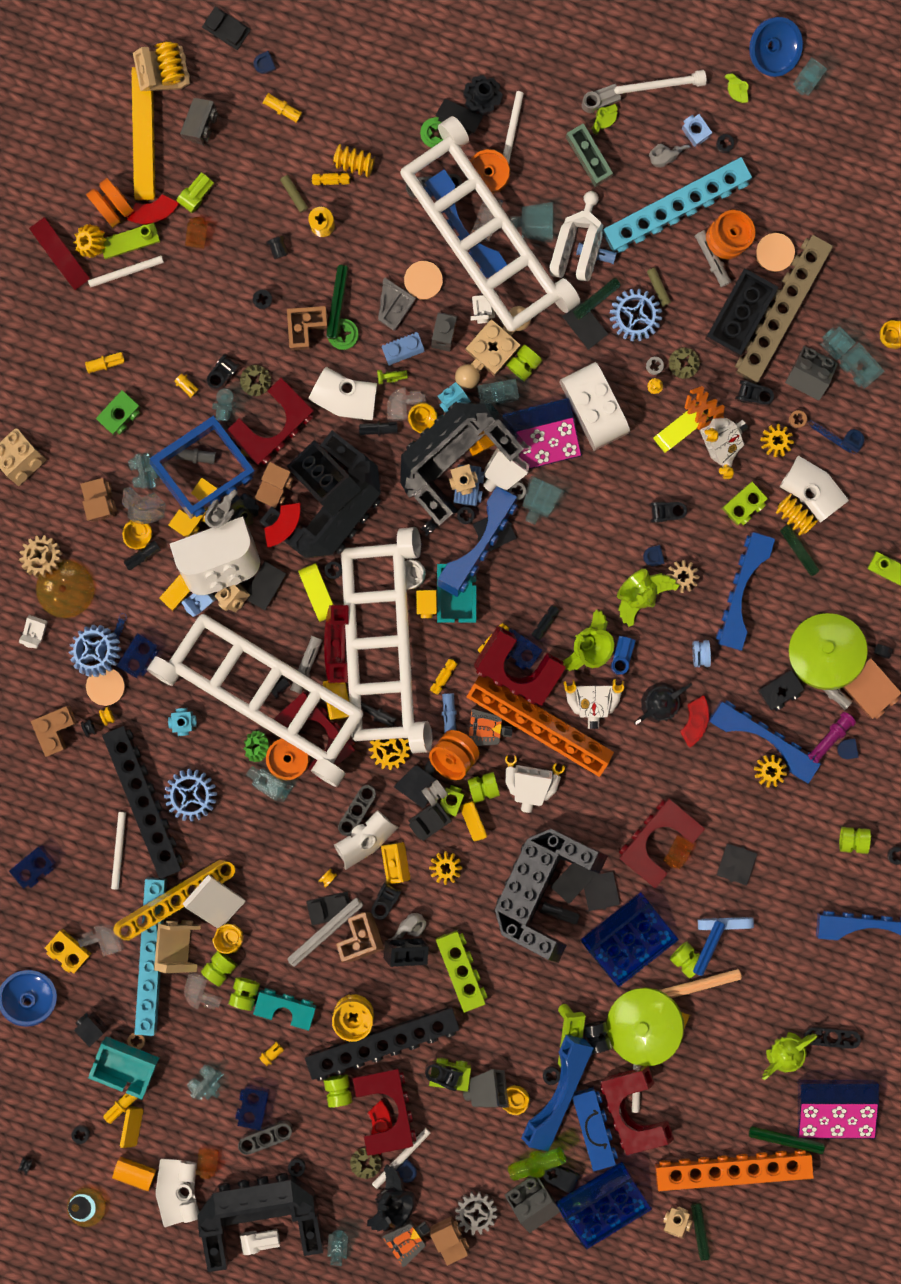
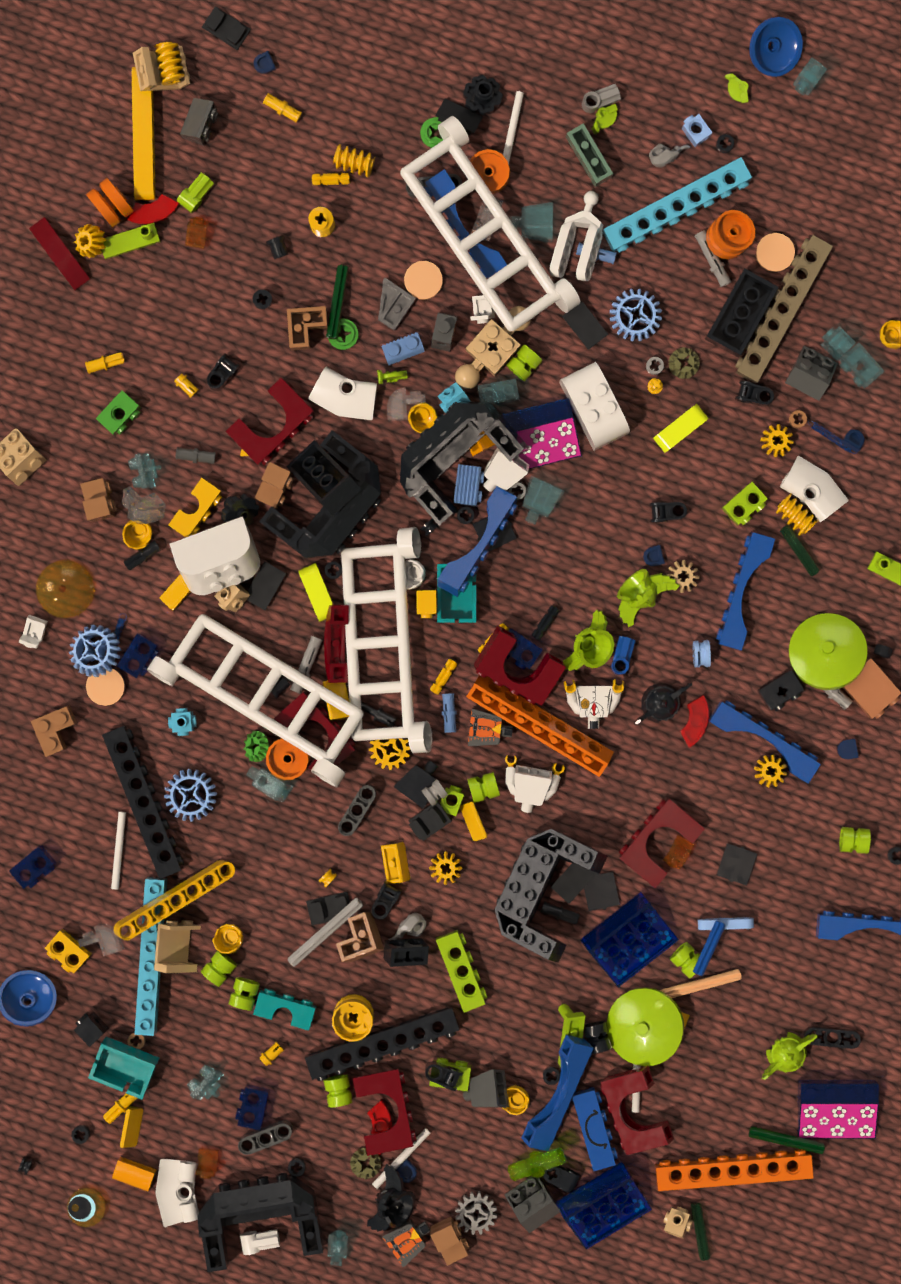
(32, 560): tan gear -> none
(88, 728): black bush -> none
(106, 716): yellow bush -> none
(126, 271): white bar -> none
(181, 444): blue window -> none
(196, 994): clear brick -> none
(197, 603): light blue bracket -> none
(213, 902): white tile -> none
(219, 514): light grey piece -> none
(224, 404): clear light blue hips -> none
(264, 378): olive gear -> none
(284, 525): red tile -> none
(293, 193): olive piece -> none
(365, 839): white panel -> none
(378, 428): black axle -> none
(454, 755): orange wheel -> none
(463, 472): tan brick -> none
(596, 298): clear green axle -> none
(658, 286): olive piece -> none
(697, 78): white piece -> none
(716, 412): orange piece -> none
(723, 442): white torso -> none
(836, 731): magenta pin -> none

